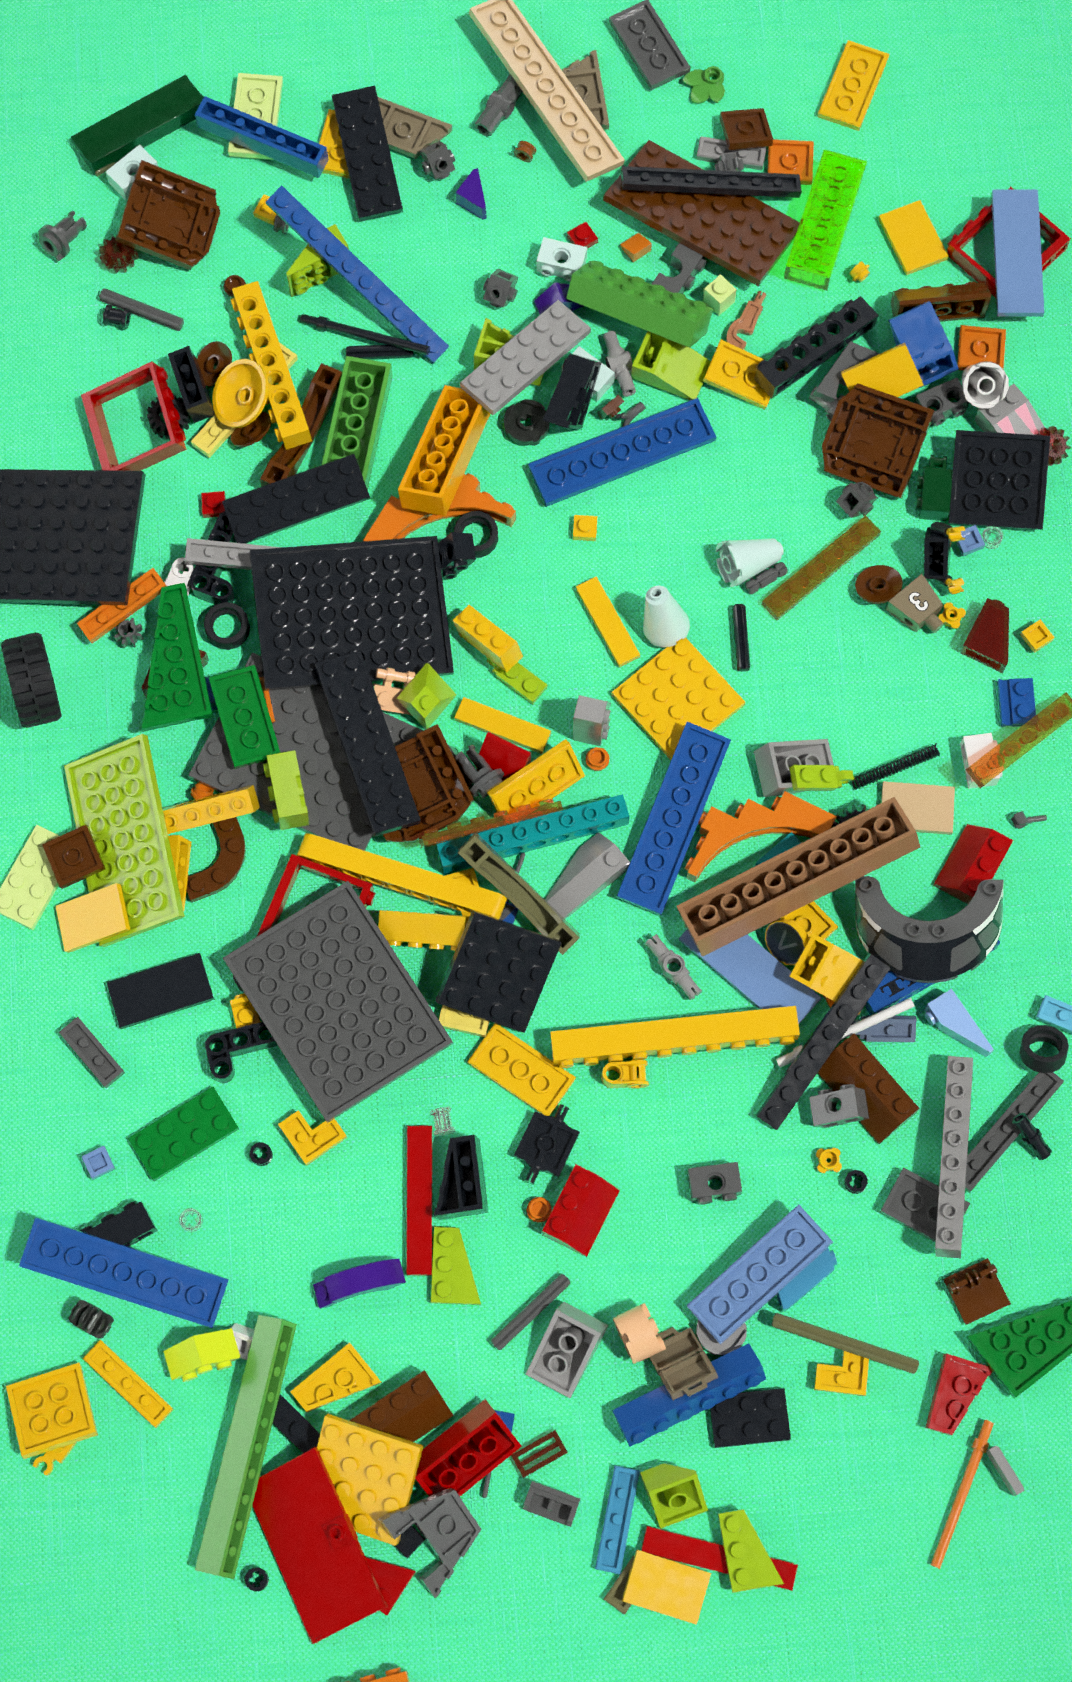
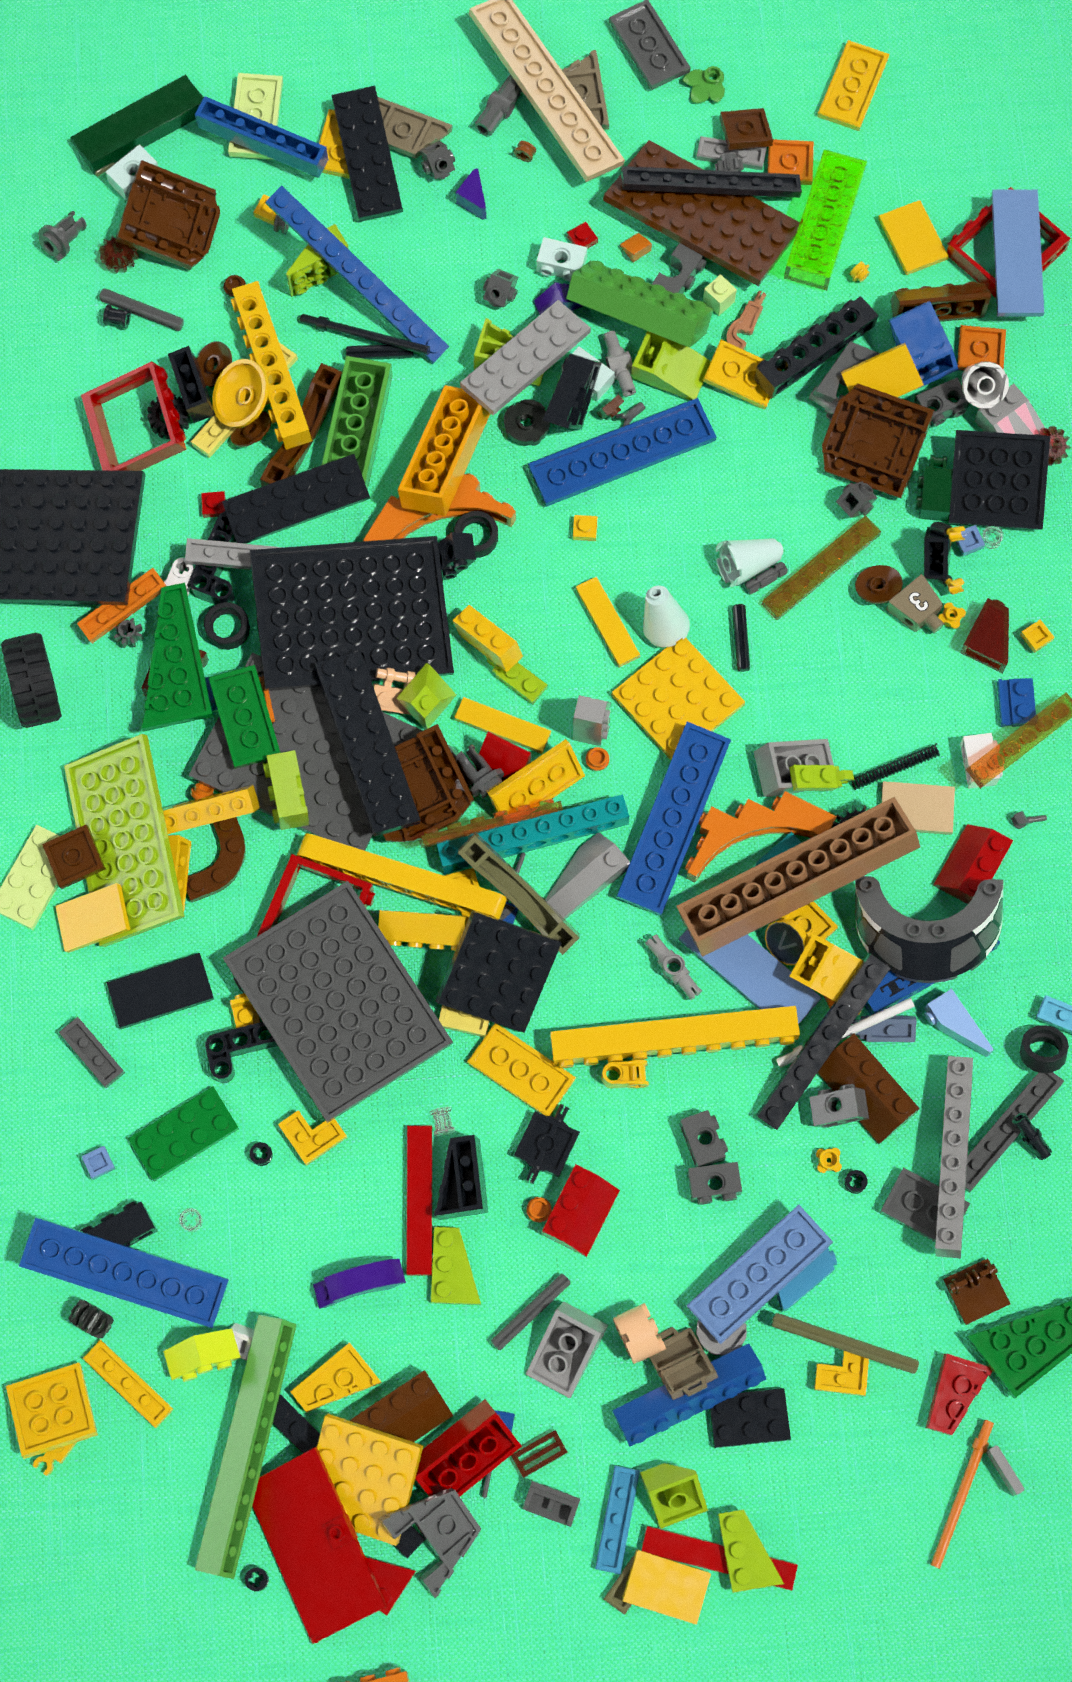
(703, 1124): none -> dark grey brick

